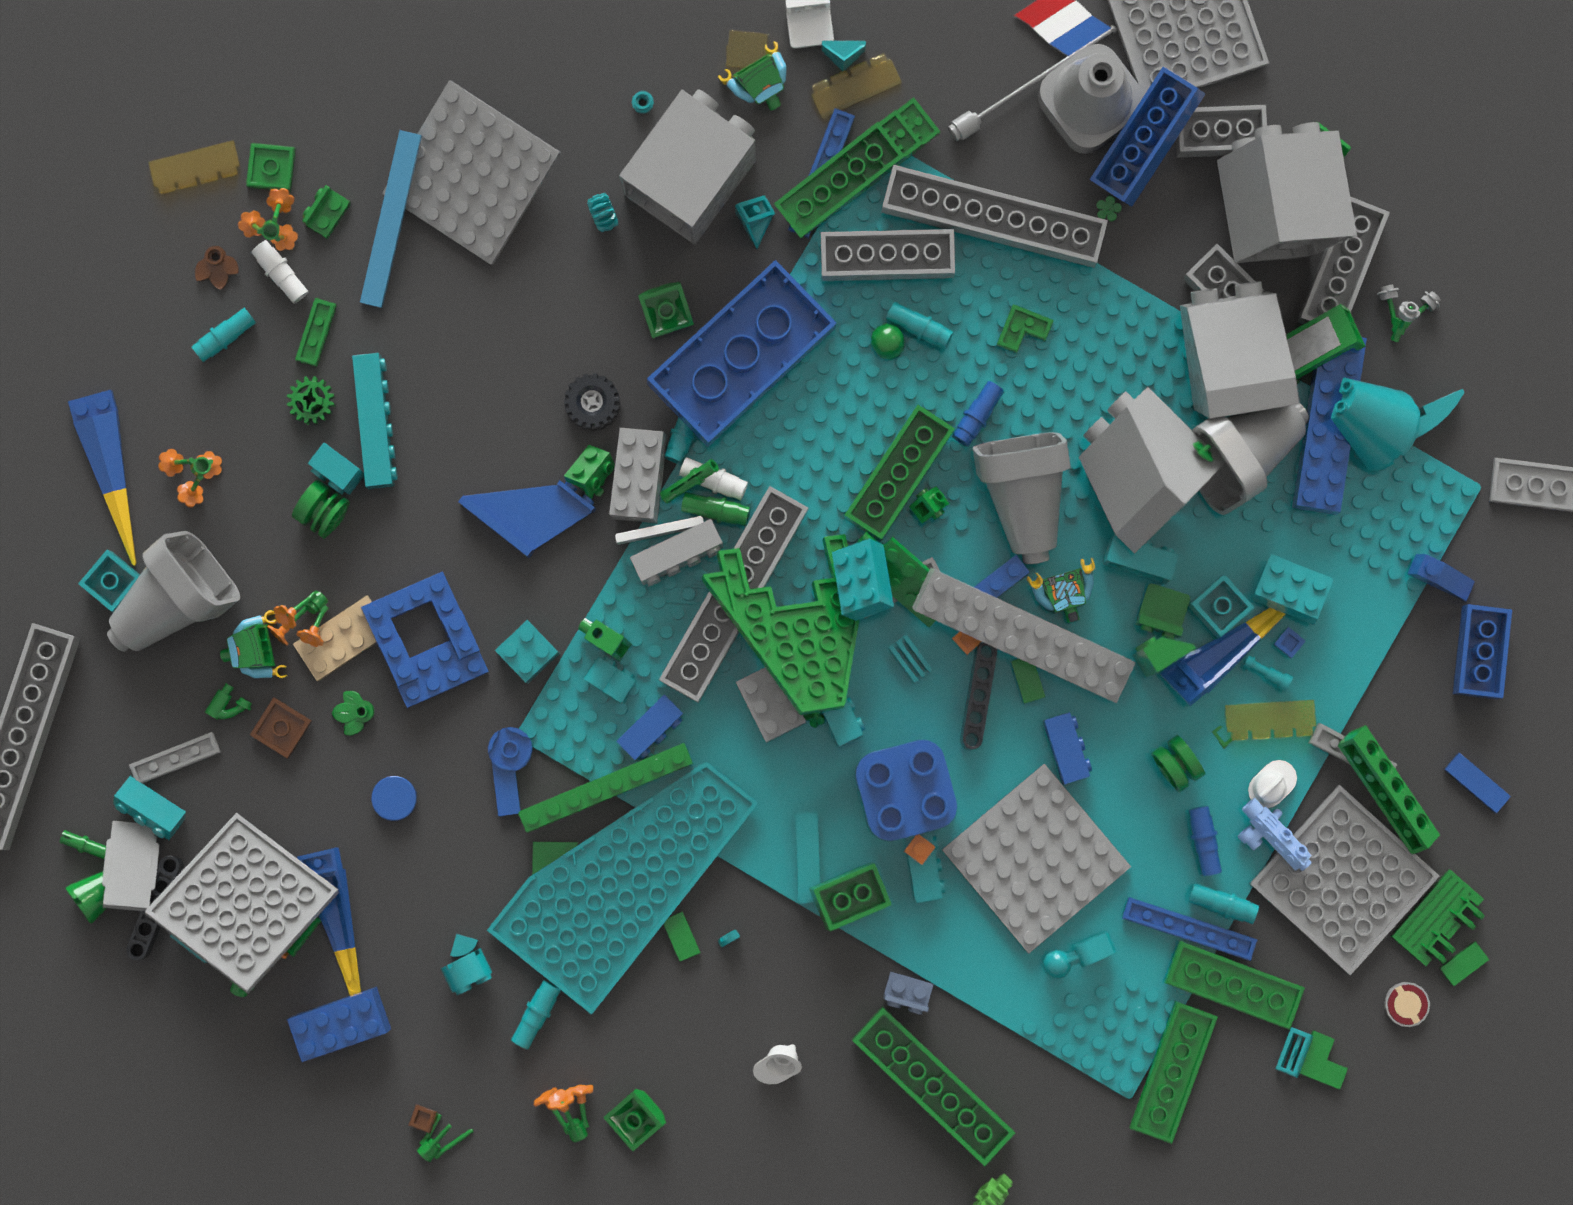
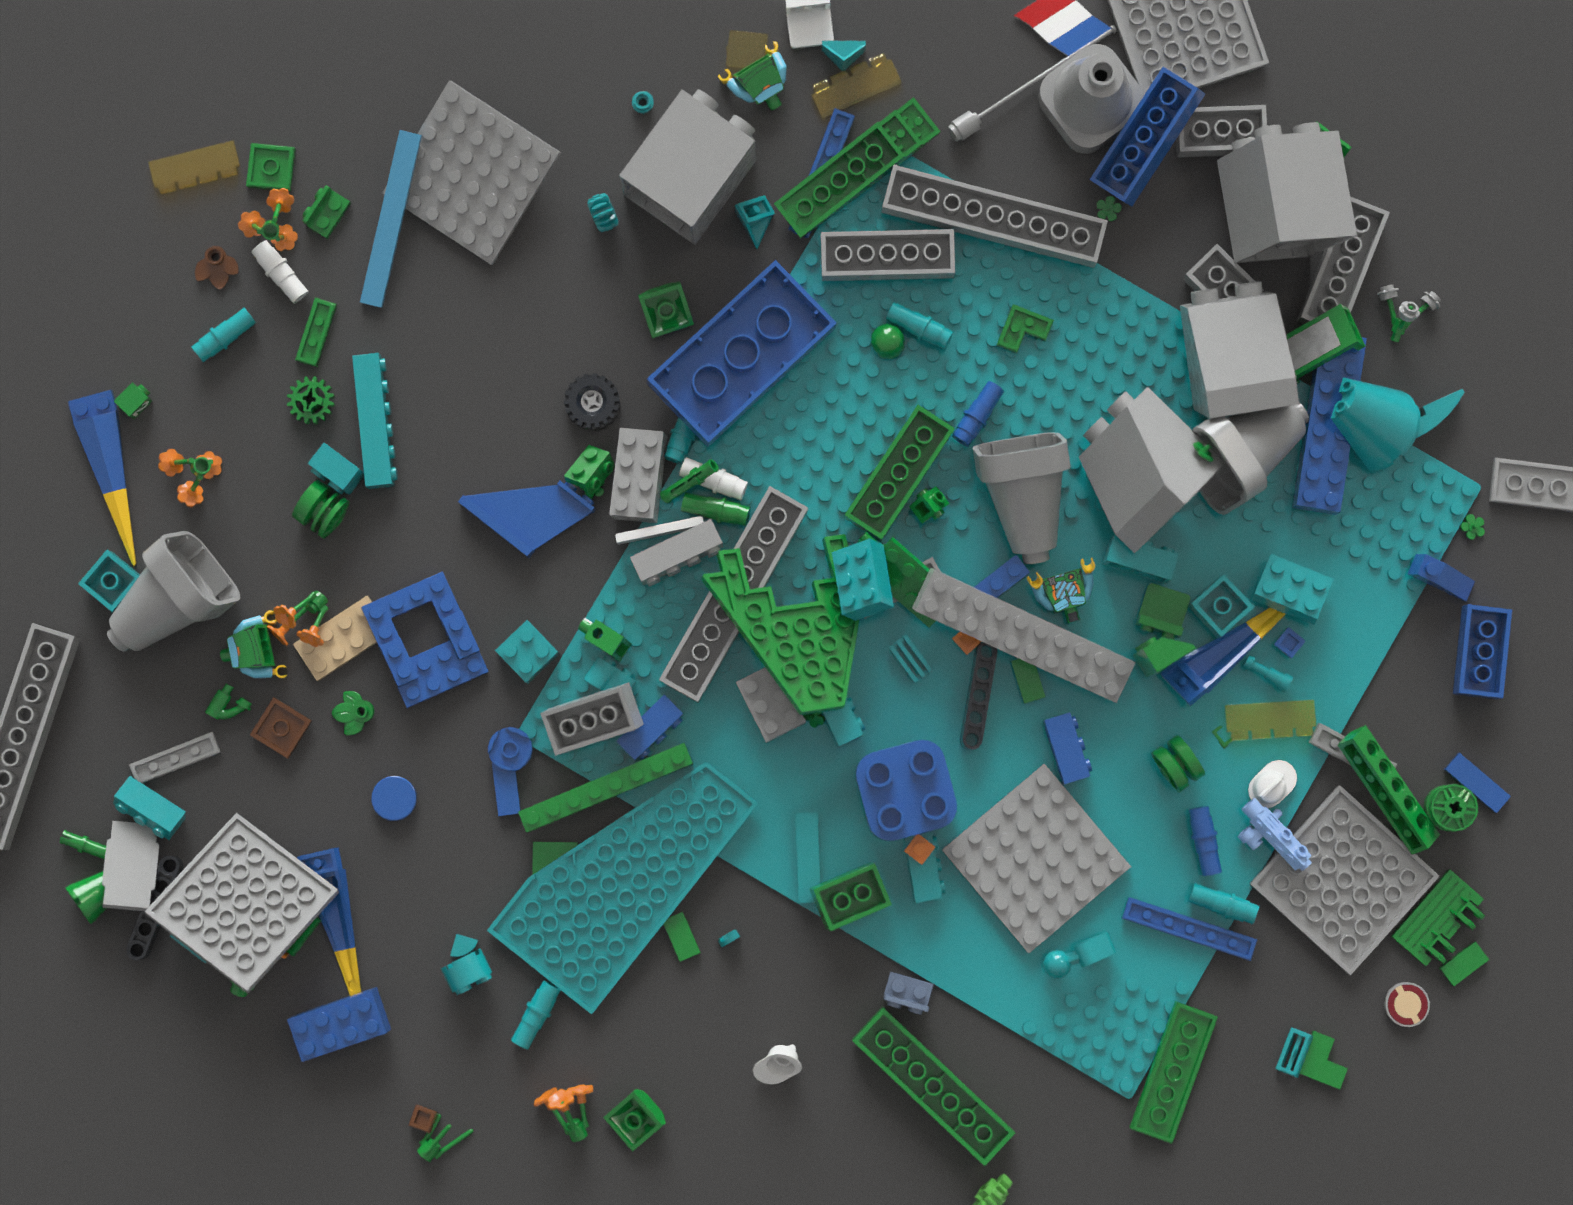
(133, 400): none -> green brick
(592, 718): none -> light grey brick
(1234, 985): green tile -> none
(1438, 811): none -> green wheel
(1473, 526): none -> green plant

